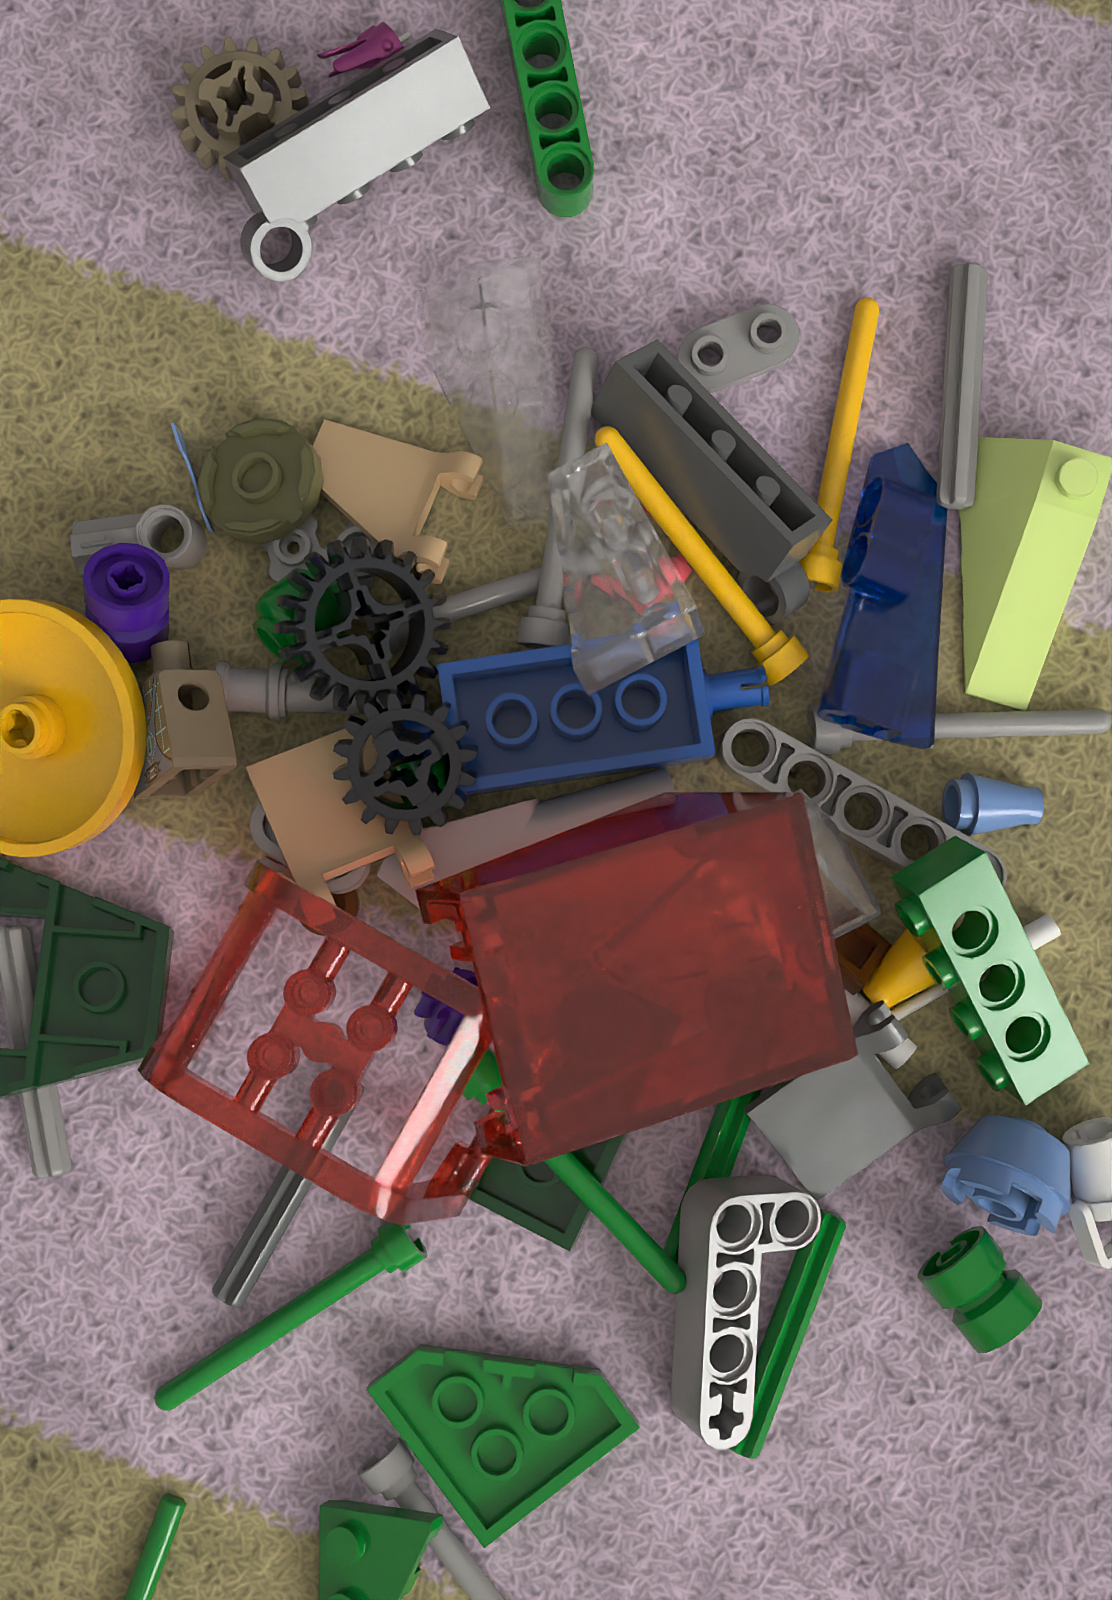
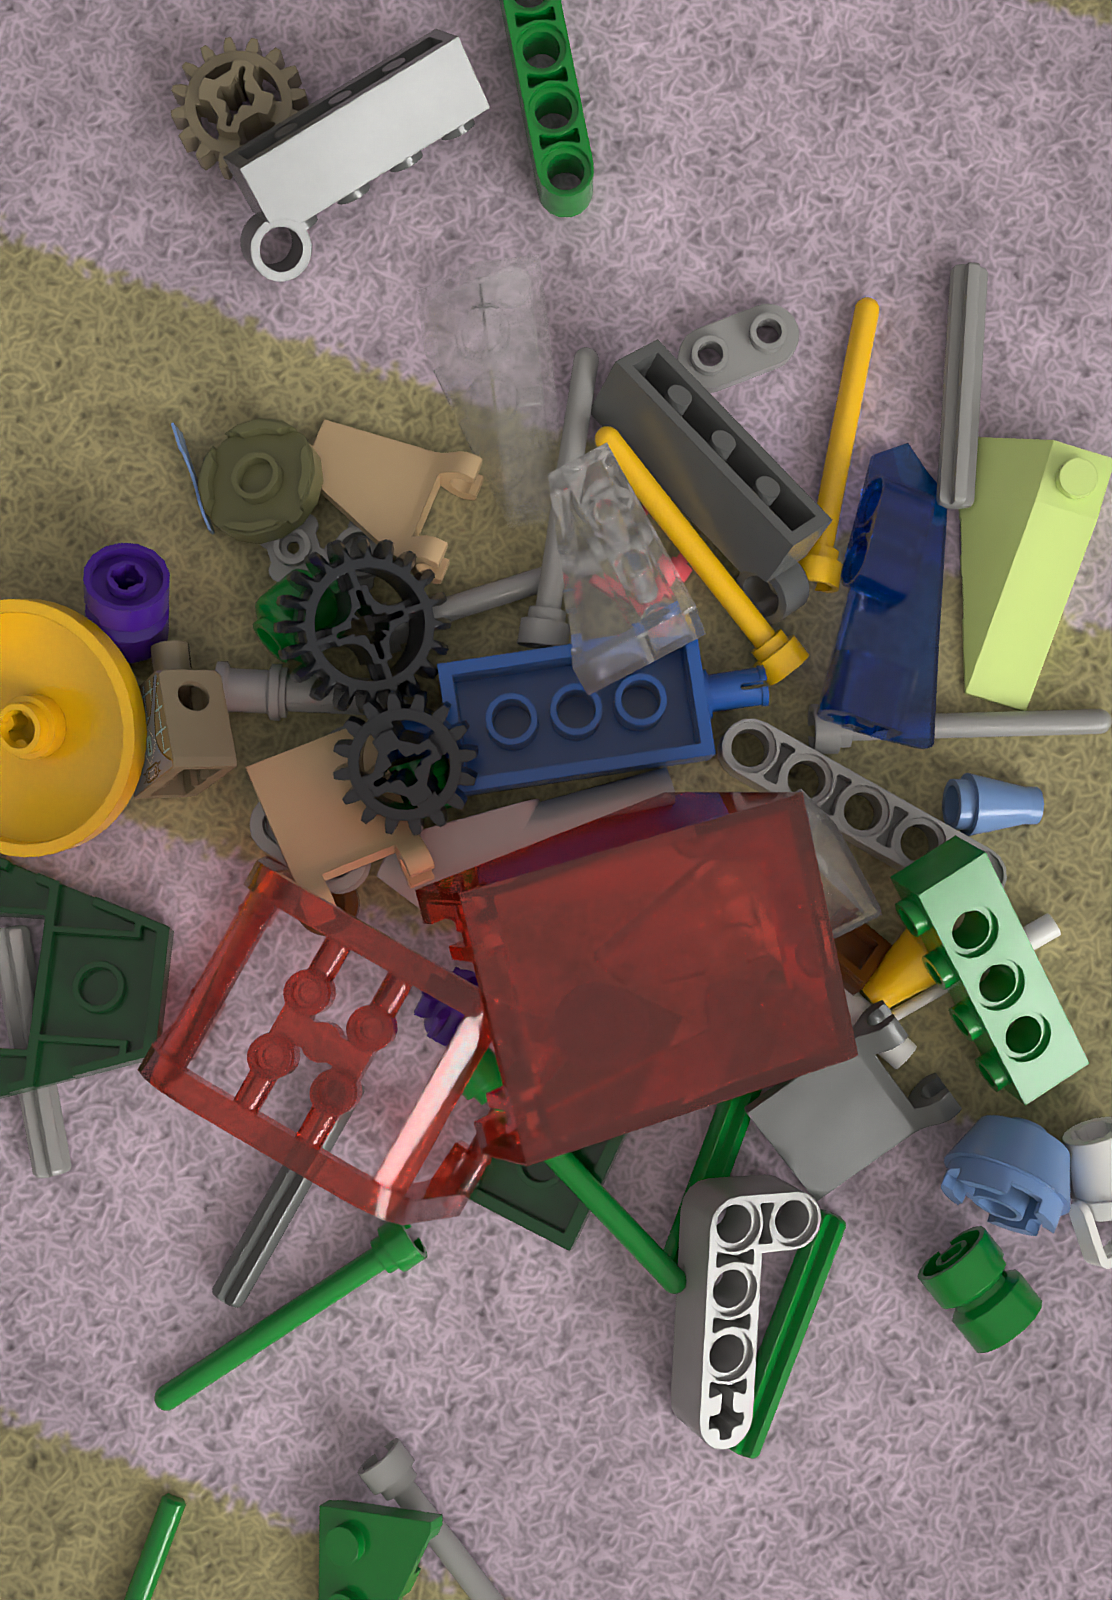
(140, 529): light grey piece -> none
(369, 49): flat silver piece -> none
(500, 1427): green plate -> none

